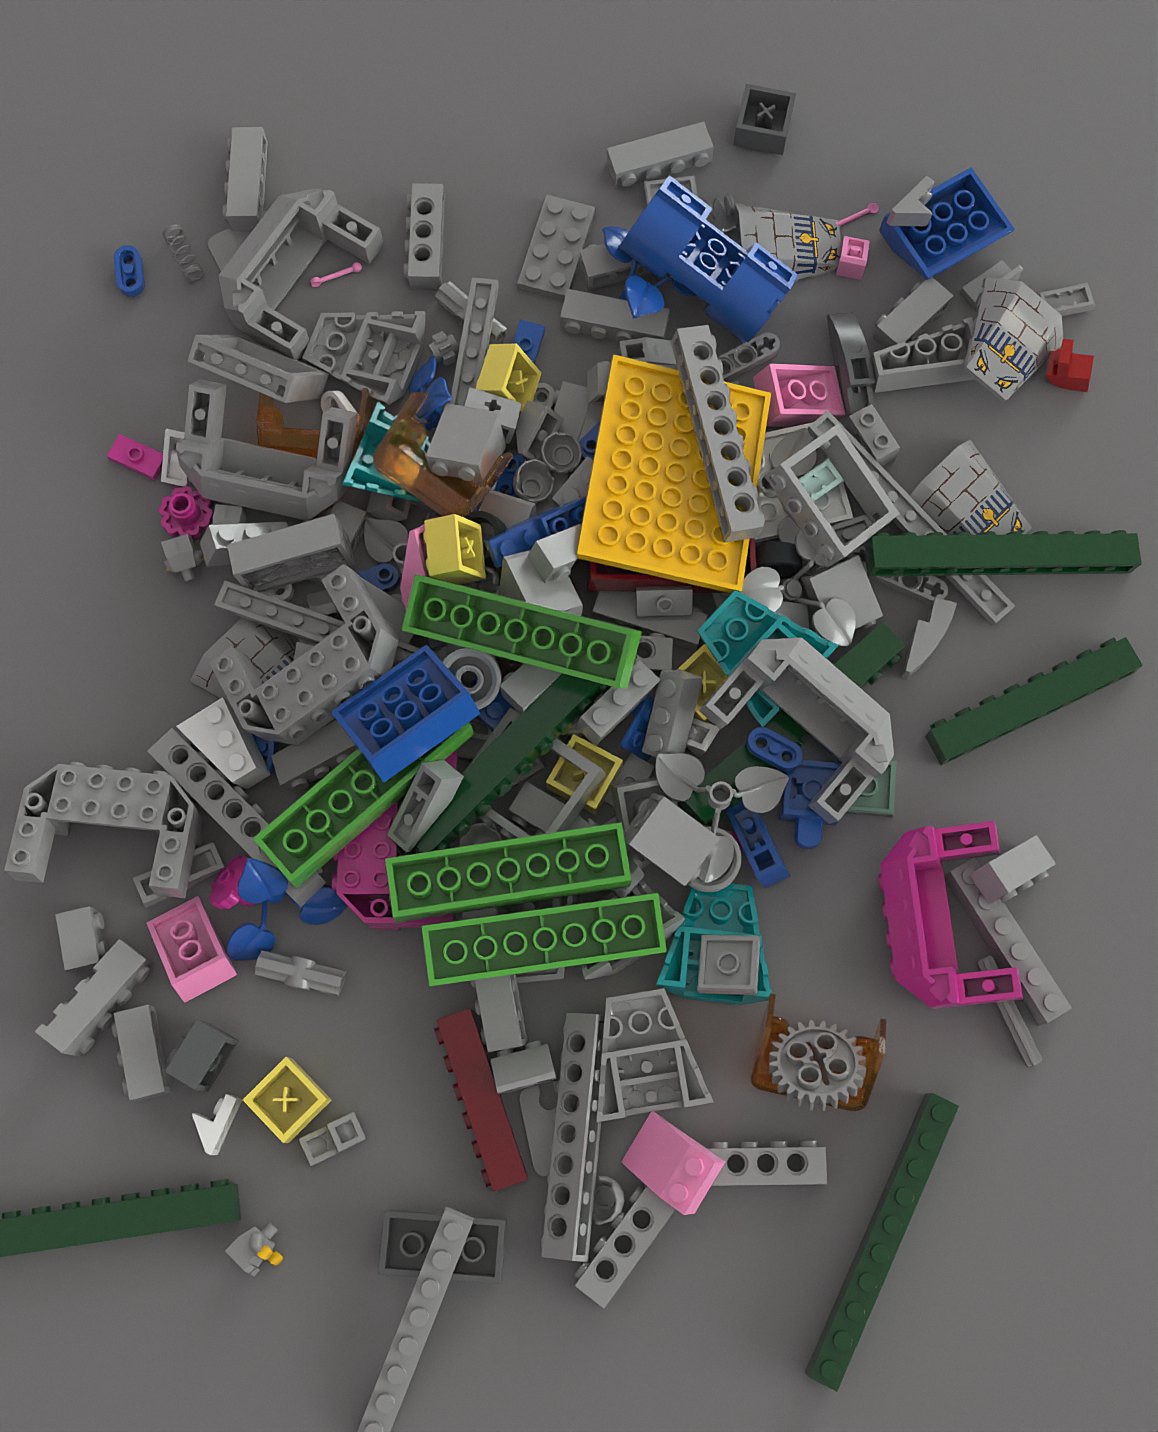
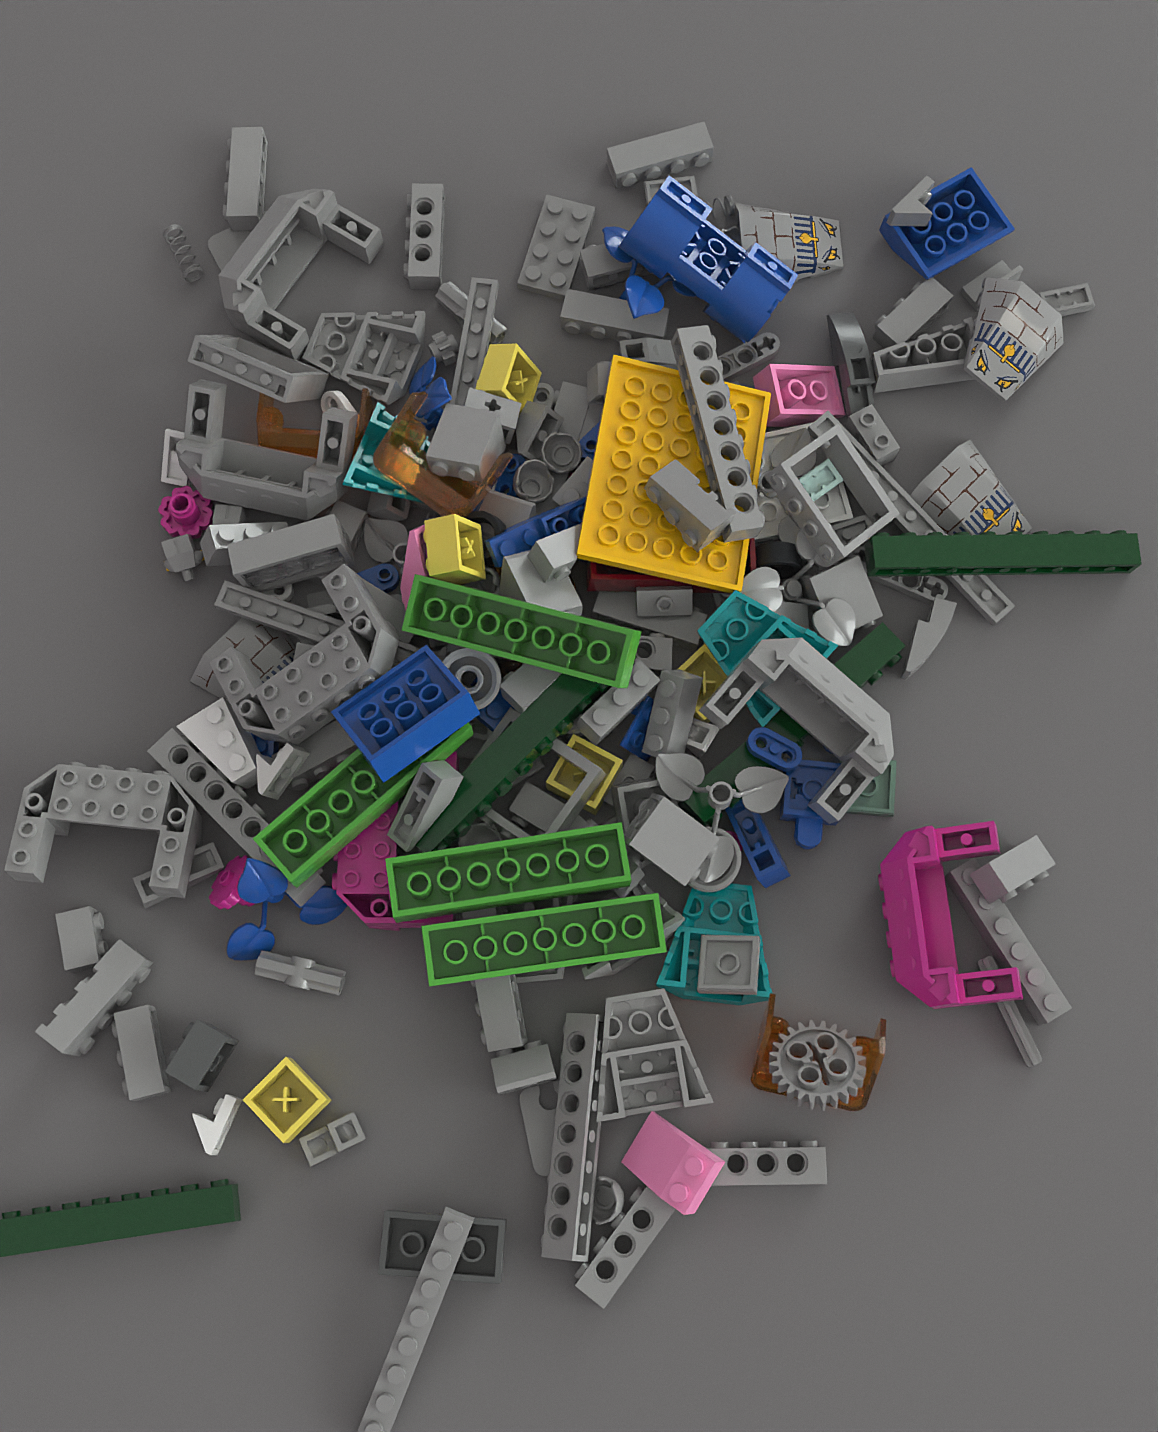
(130, 272): blue plate -> none
(136, 457): dark pink plate -> none
(191, 949): bright pink slope -> none
(253, 1248): light grey piece -> none
(276, 774): none -> white slope
(316, 281): bright pink hinge -> none
(483, 1104): dark red brick -> none
(529, 338): blue plate -> none
(688, 505): none -> light grey wedge
(764, 119): dark grey brick -> none
(853, 258): bright pink slope -> none
(872, 208): bright pink hinge -> none
(881, 1241): dark green brick -> none
(1032, 701): dark green brick -> none
(1069, 369): red brick -> none

